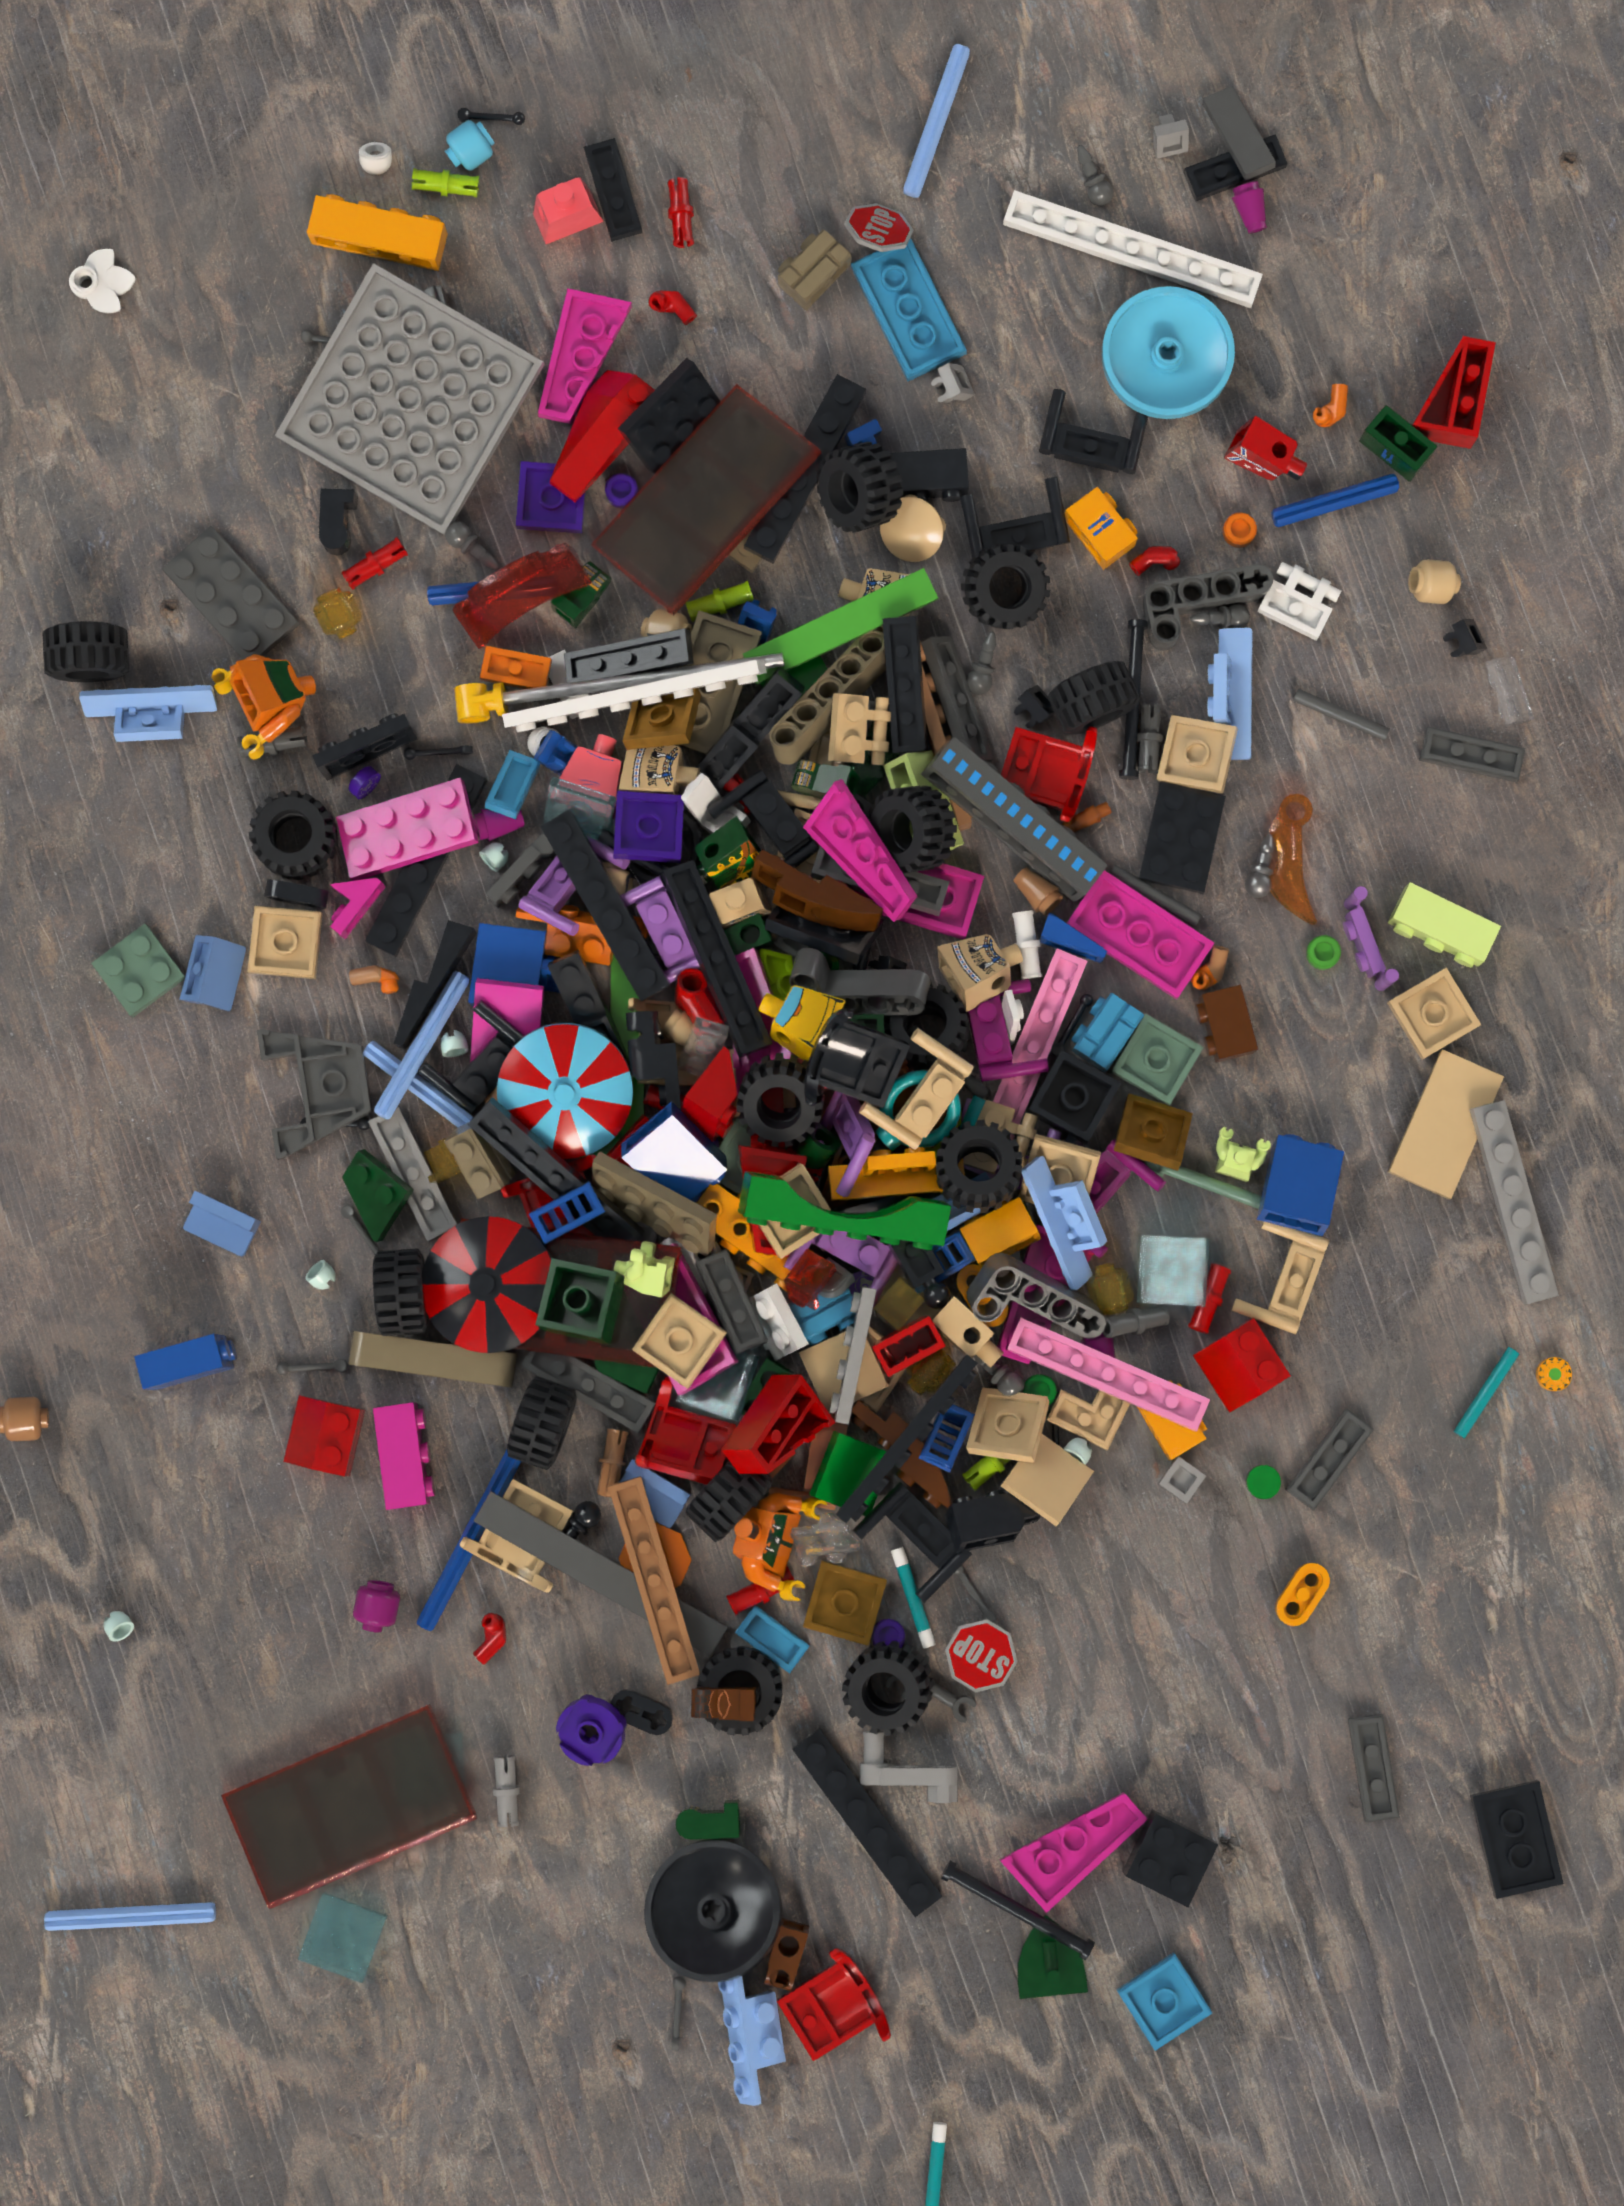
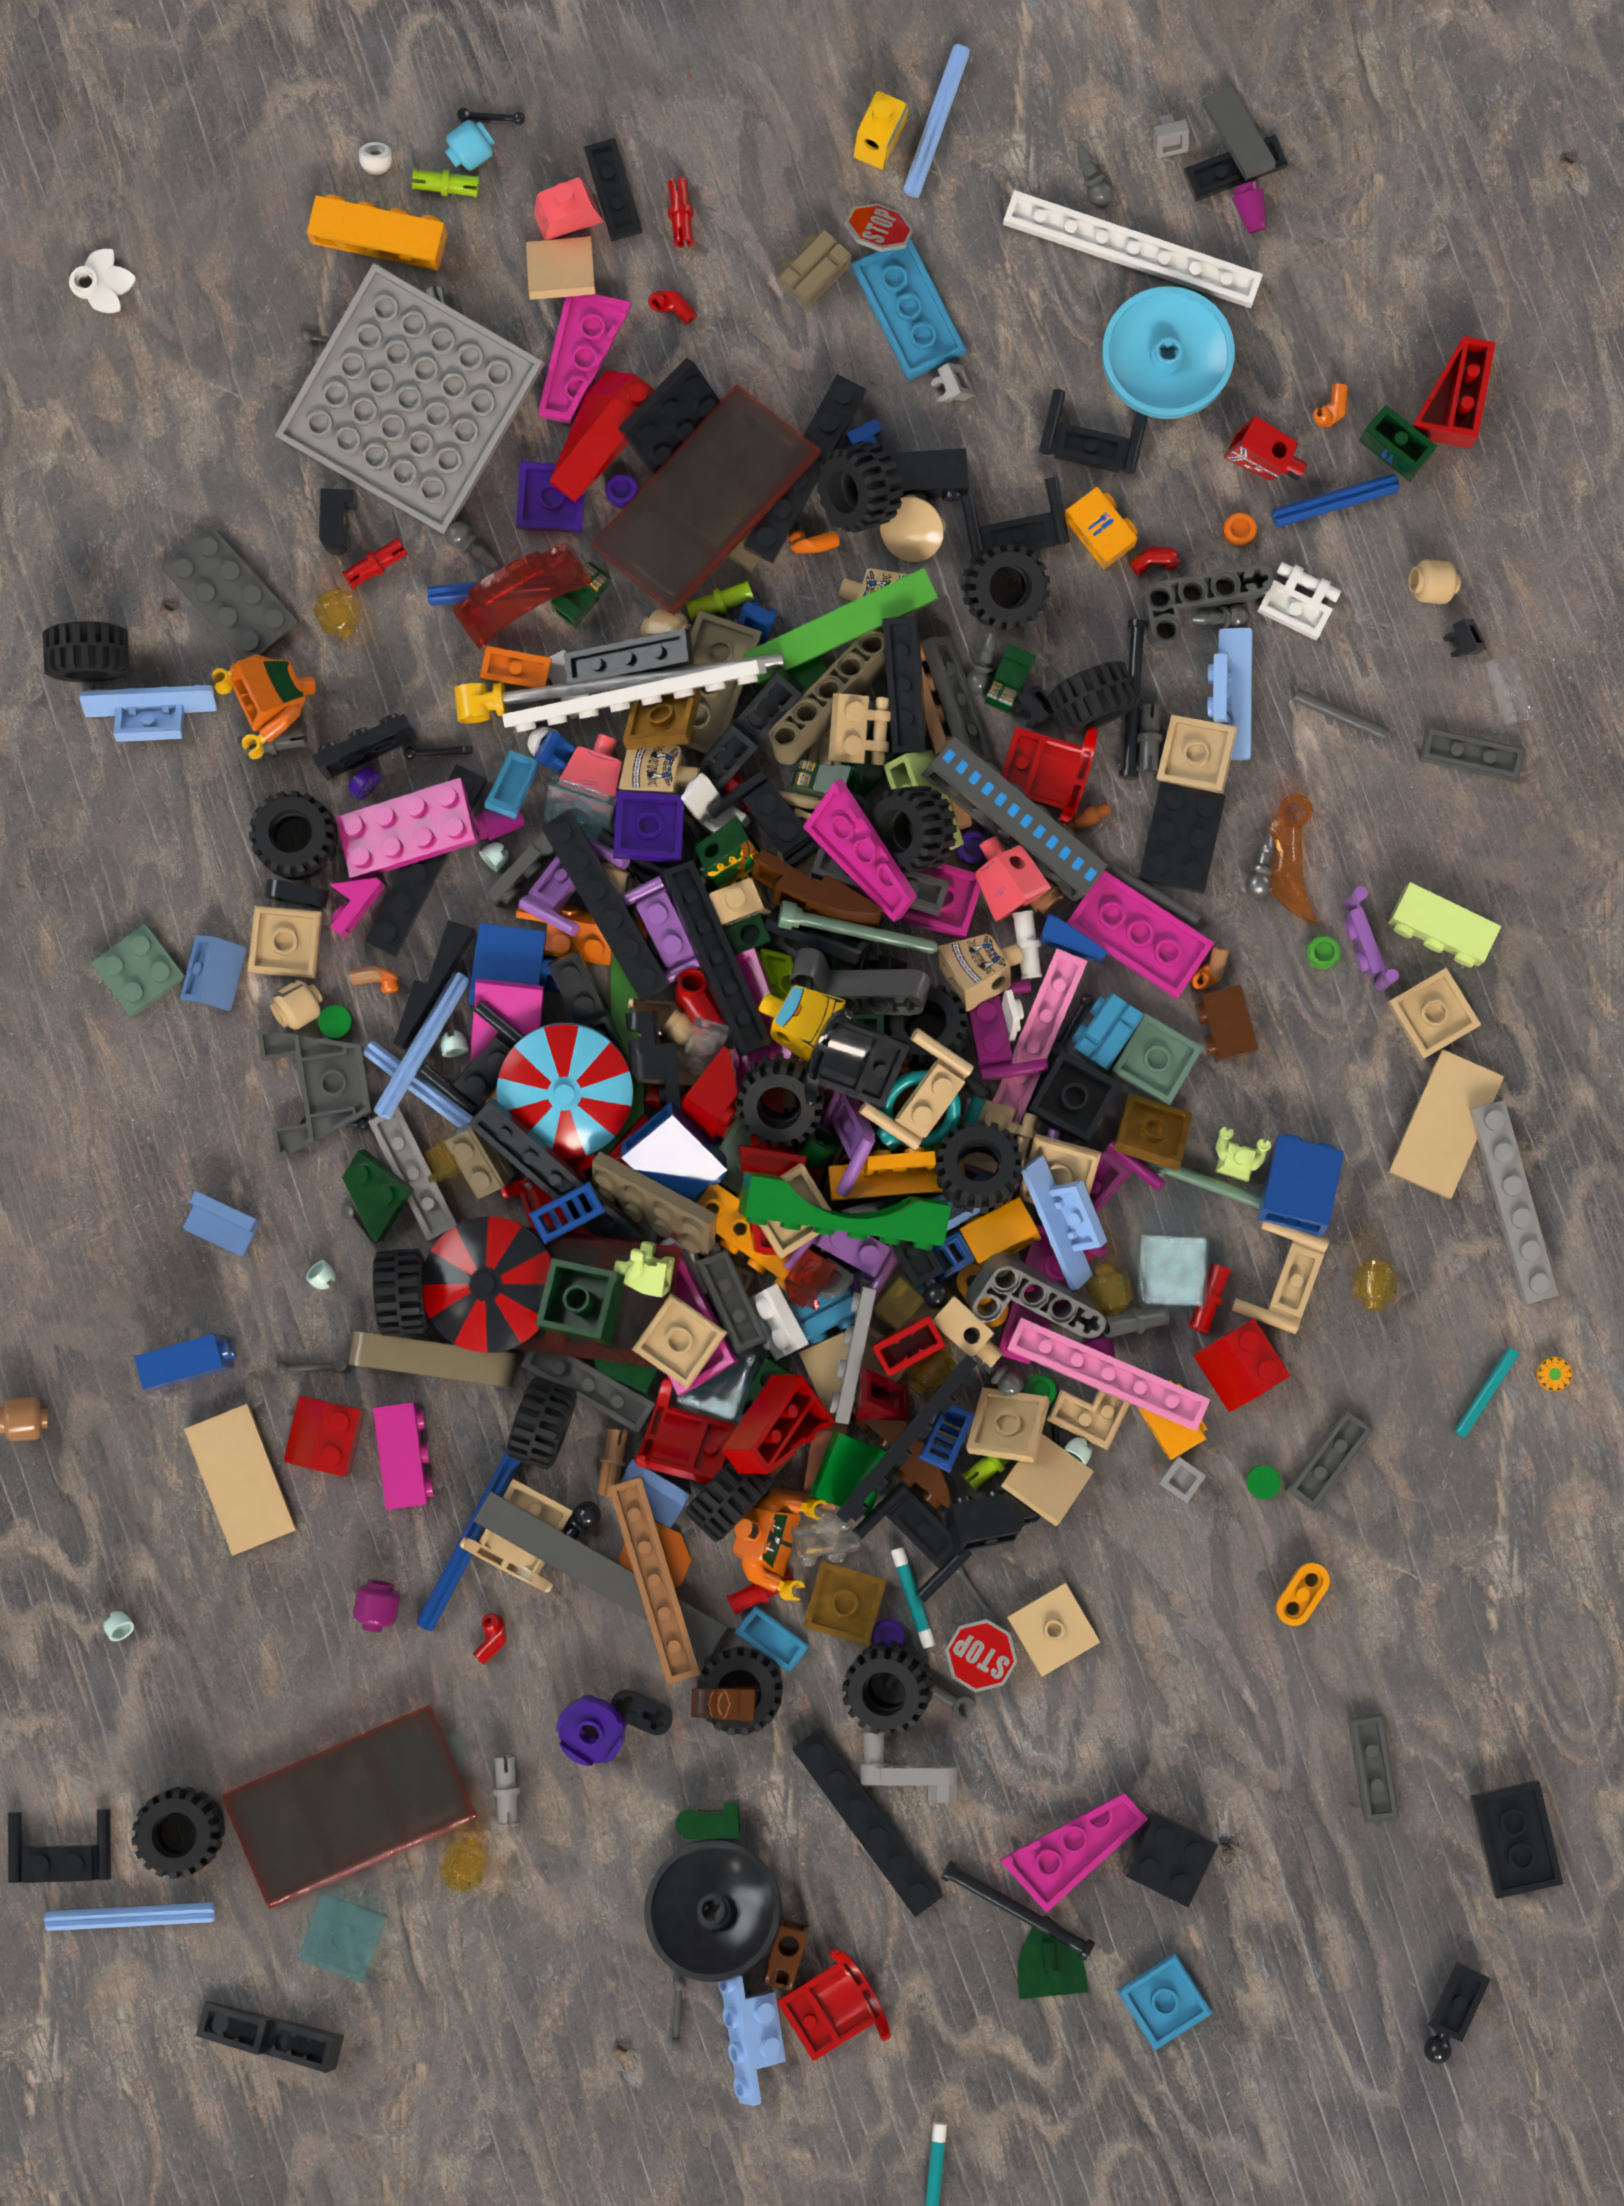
(59, 1862): none -> black plate
(150, 1841): none -> black tyre
(240, 1479): none -> tan tile
(270, 2036): none -> black slope
(296, 1004): none -> tan head
(335, 1022): none -> green tile
(464, 1865): none -> clear yellow head
(560, 268): none -> tan tile
(792, 916): none -> sand green piece
(815, 544): none -> orange arm
(880, 1398): none -> dark red slope
(883, 126): none -> yellow torso
(970, 851): none -> dark purple tile
(1009, 879): none -> coral torso
(1010, 678): none -> dark green leg
(1053, 1629): none -> tan plate
(1375, 1285): none -> clear yellow head
(1455, 2011): none -> black plate

